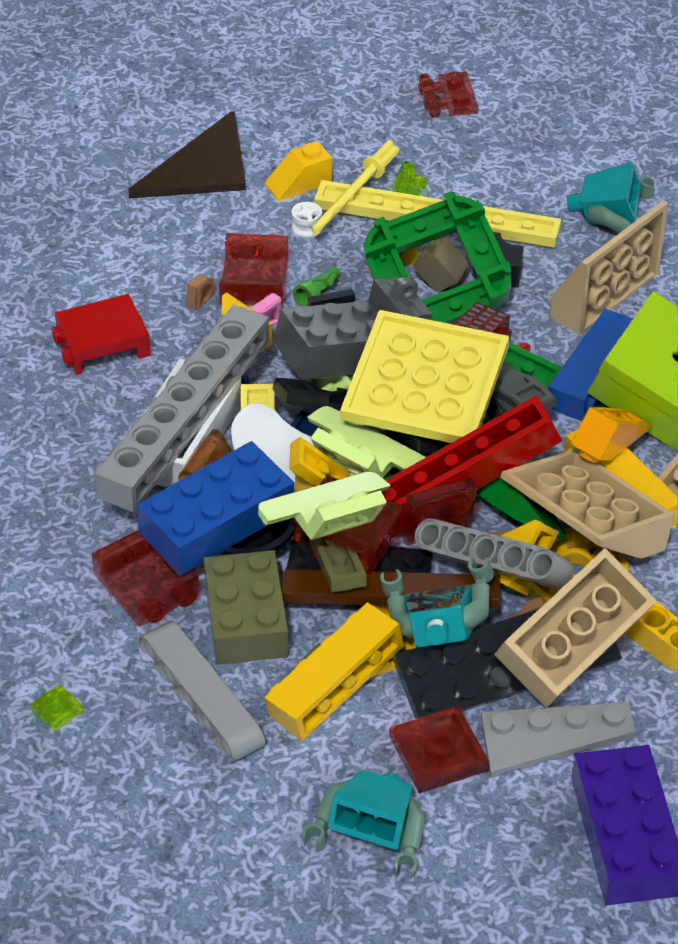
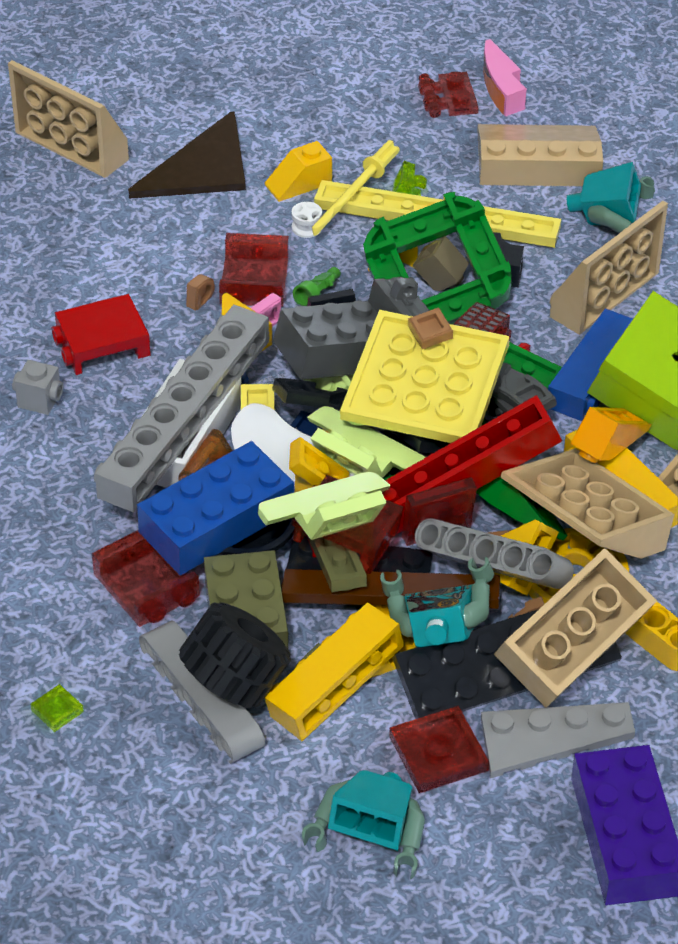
(37, 387): none -> light grey brick
(66, 121): none -> tan slope
(234, 655): none -> black wheel
(430, 328): none -> medium nougat tile
(503, 80): none -> bright pink slope
(538, 154): none -> tan slope

